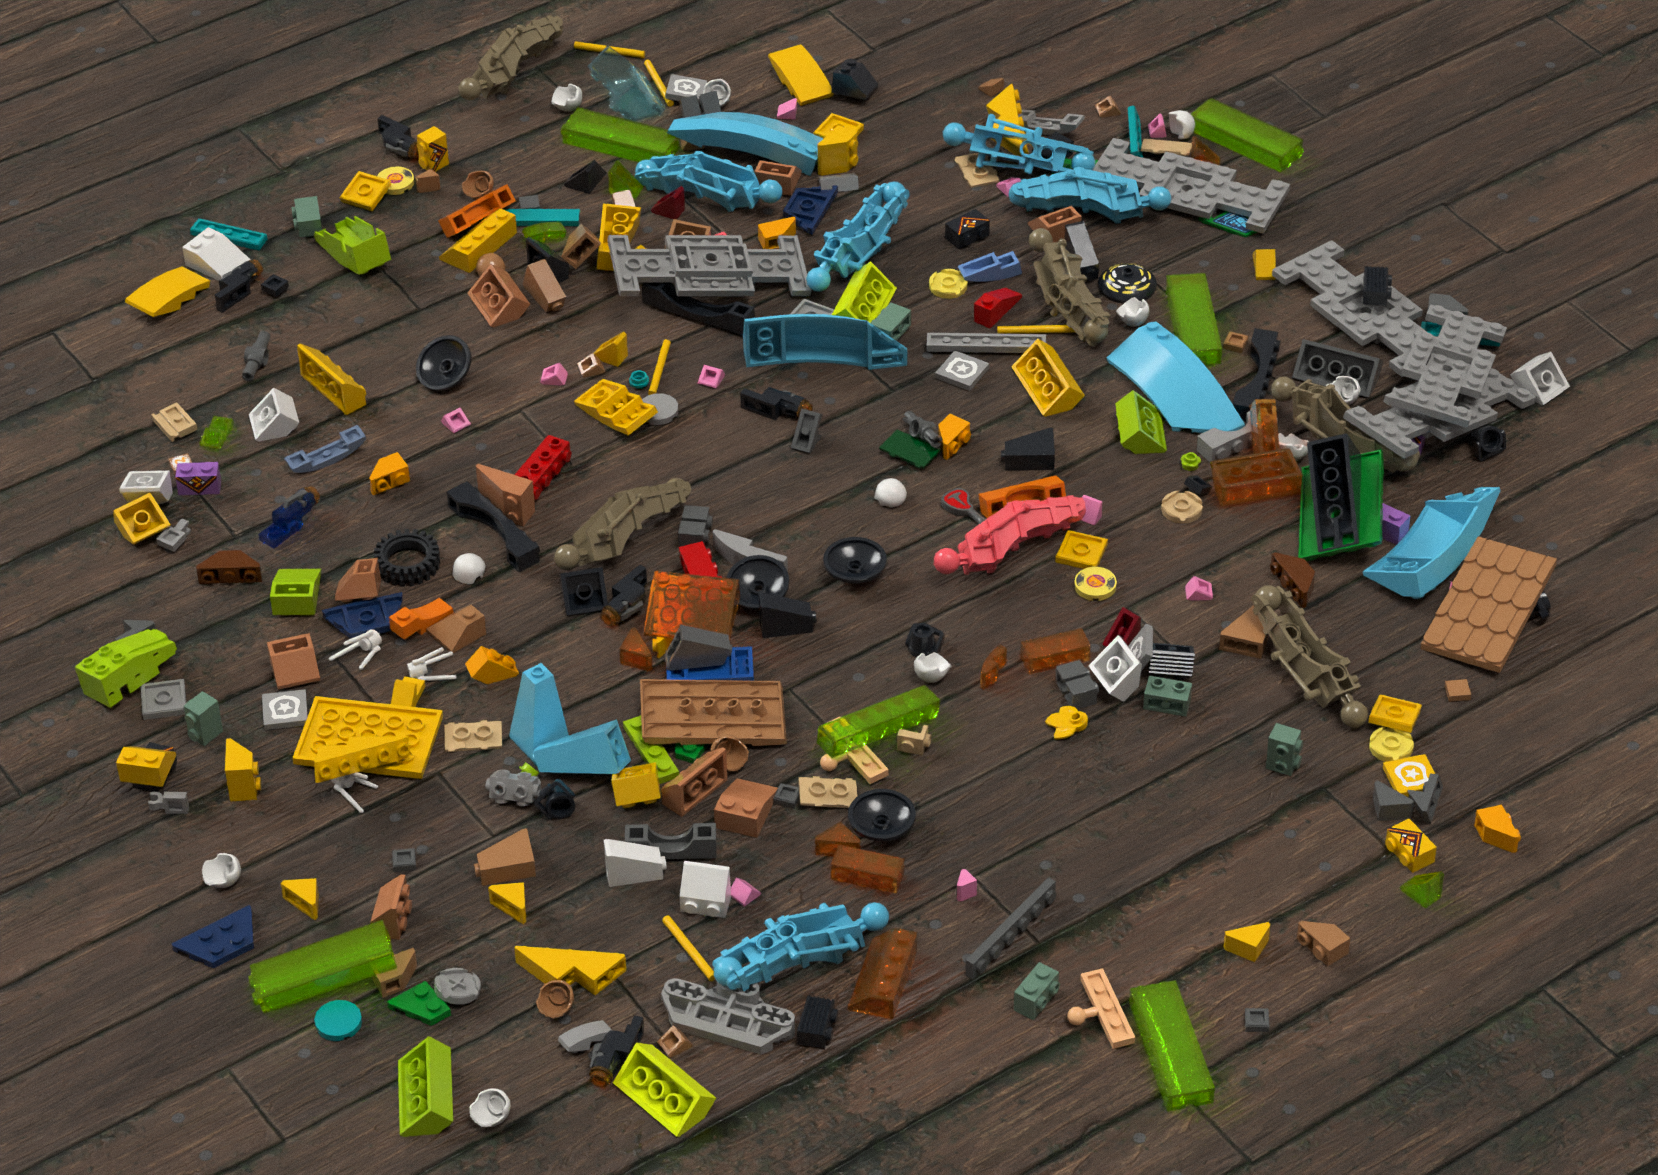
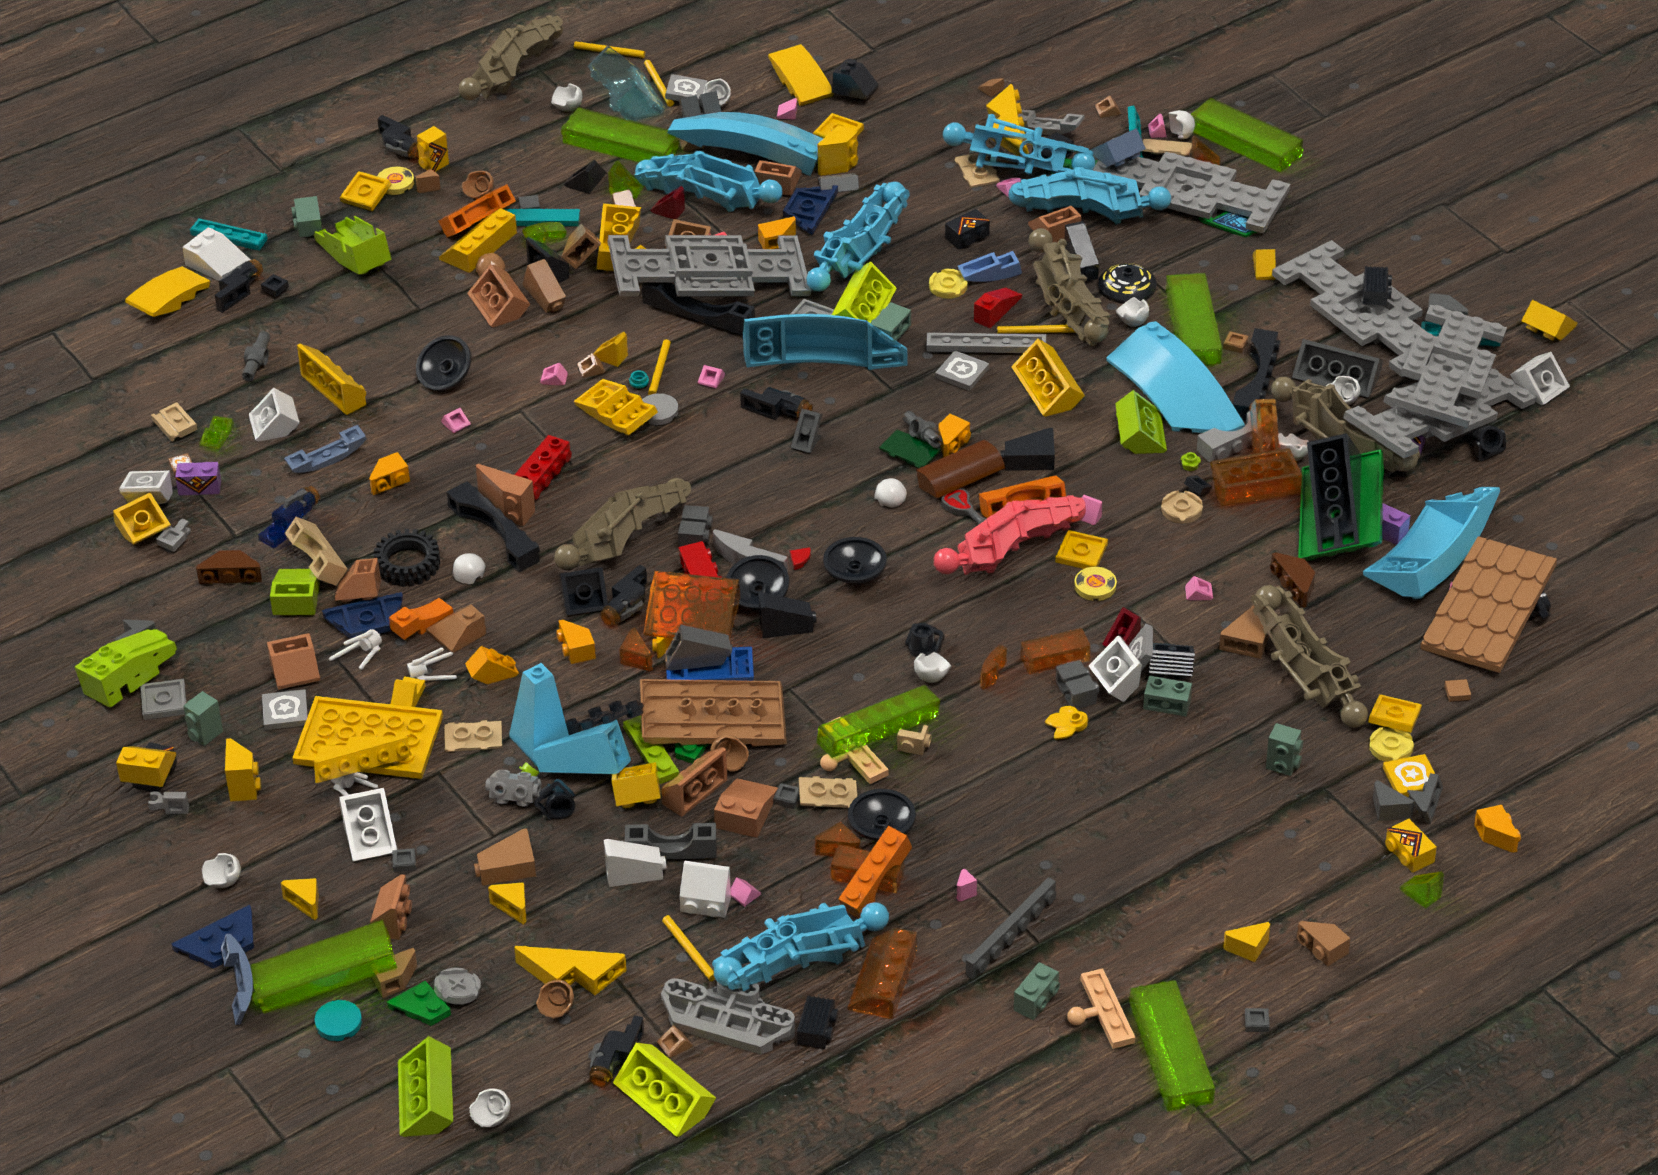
(235, 956): none -> sand blue slope
(326, 563): none -> tan arch
(367, 824): none -> white slope
(576, 642): none -> light orange slope
(580, 1037): light grey slope -> none
(597, 716): none -> black plant
(800, 557): none -> red tile
(886, 853): none -> orange arch
(960, 469): none -> reddish brown brick
(1120, 148): none -> sand blue slope
(1548, 321): none -> yellow slope

